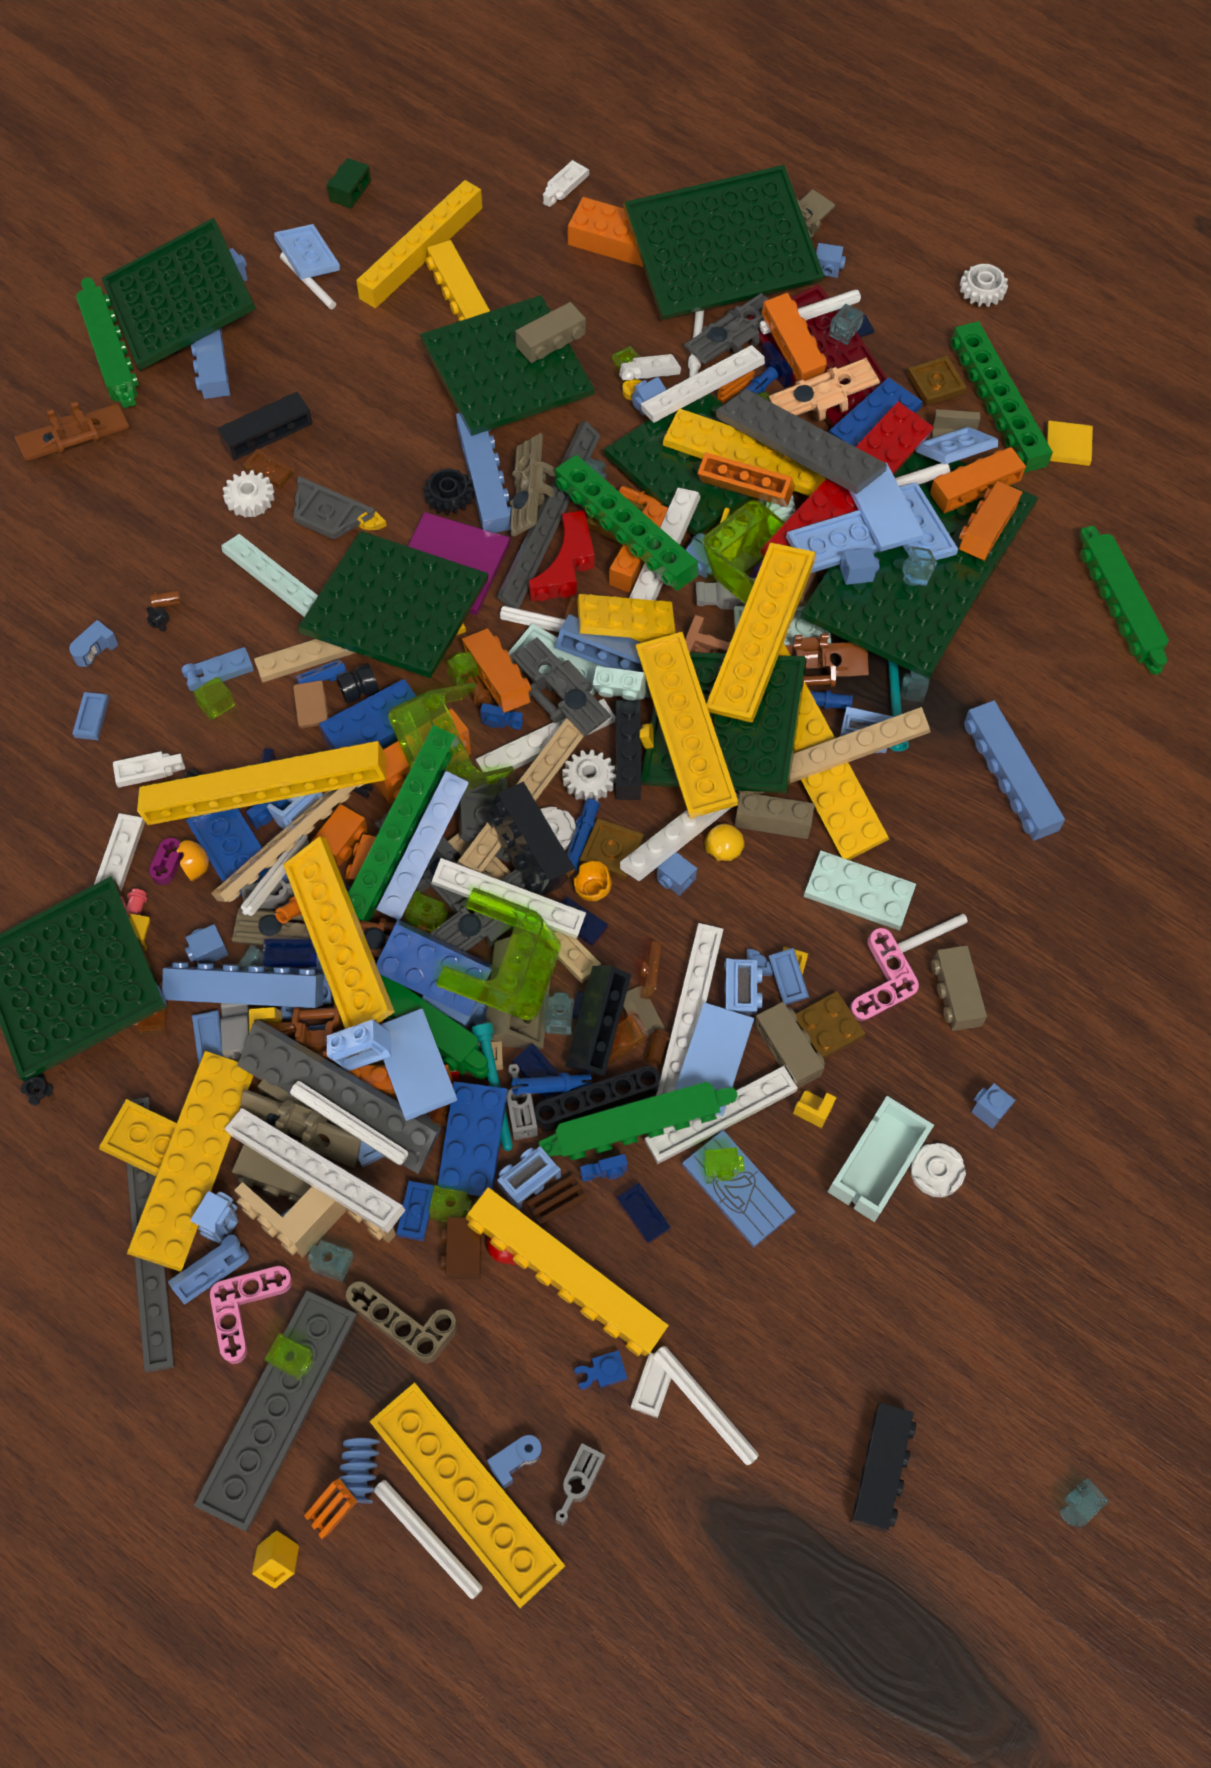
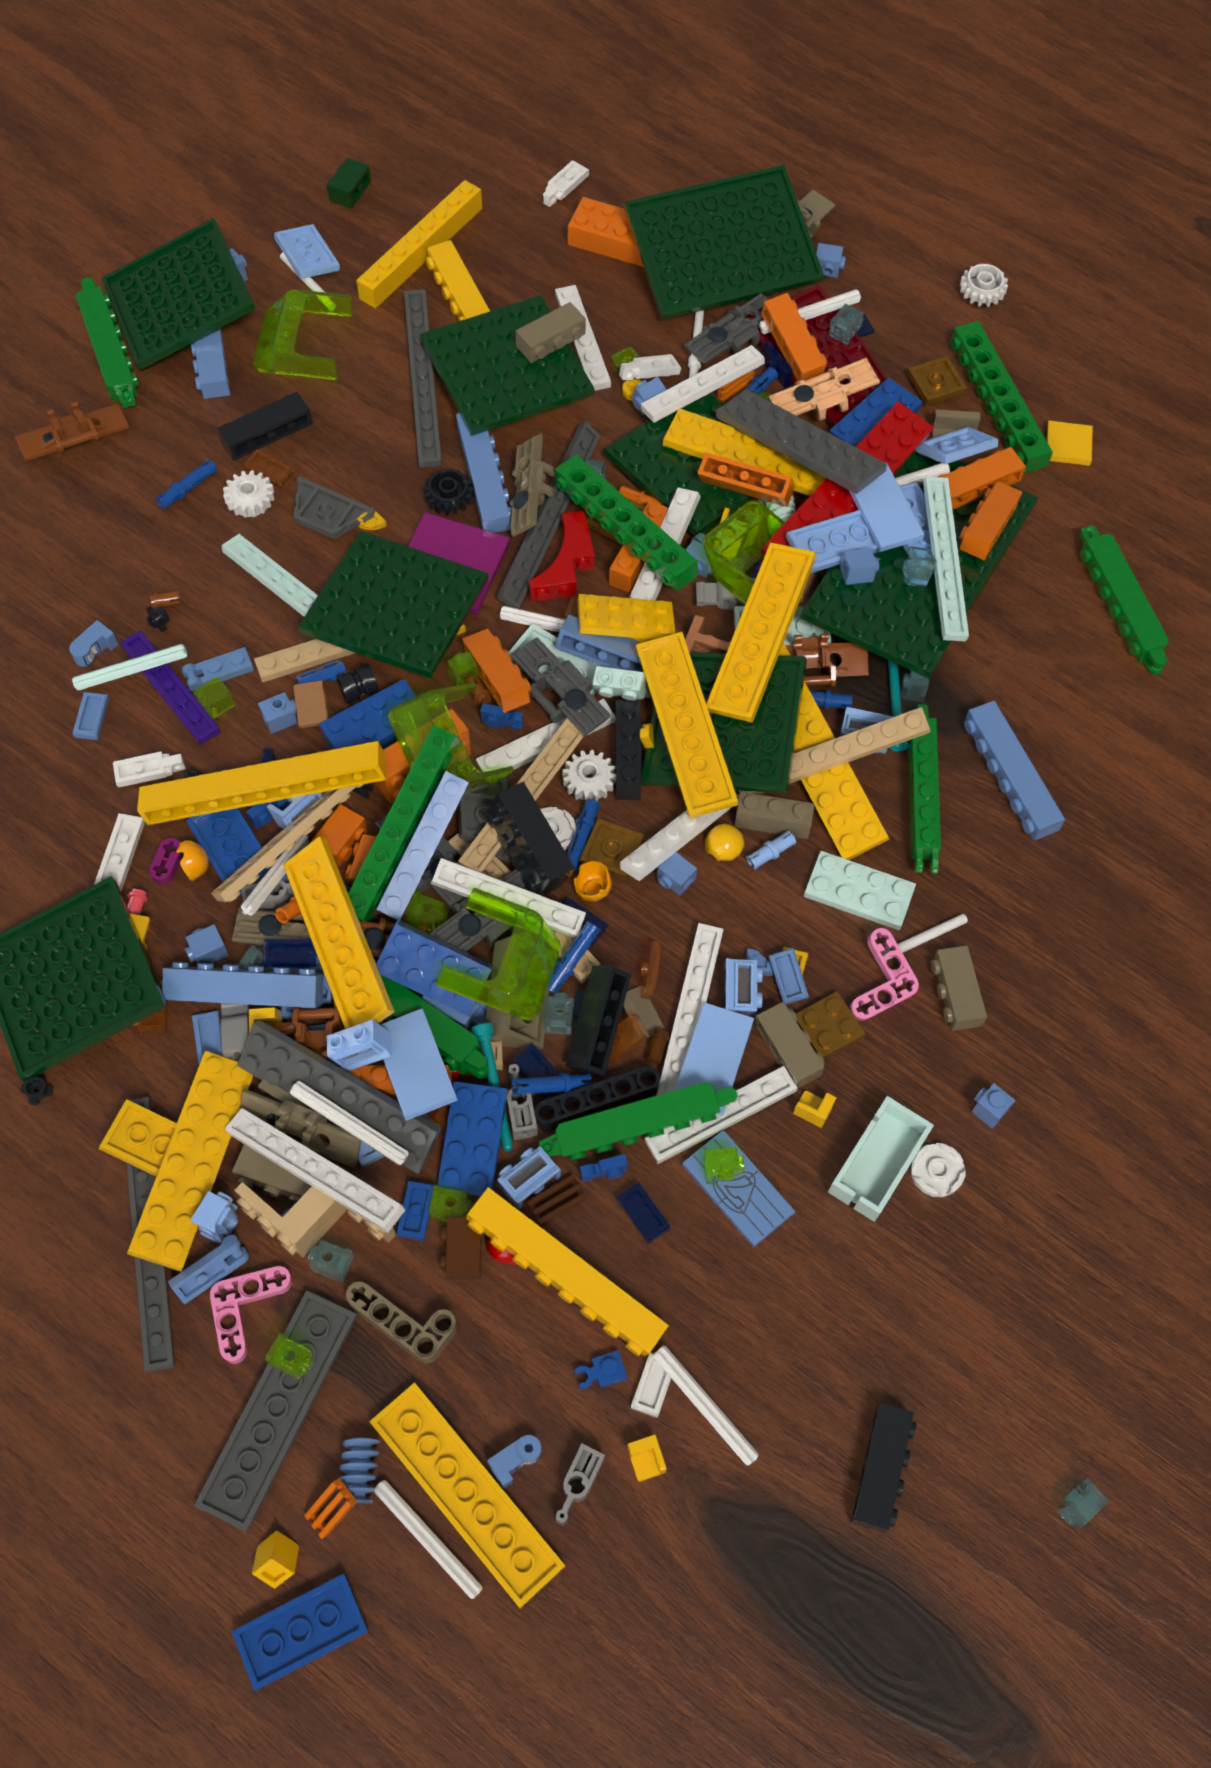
(129, 667): none -> light aqua axle
(173, 691): none -> dark purple plate
(179, 489): none -> blue pin
(278, 712): none -> medium blue brick
(280, 331): none -> clear neon green windscreen
(299, 1632): none -> blue plate
(422, 381): none -> dark grey plate
(572, 956): none -> blue pin
(586, 346): none -> white plate
(646, 1458): none -> yellow panel
(771, 849): none -> light blue pin
(924, 797): none -> green hinge
(945, 551): none -> light aqua plate

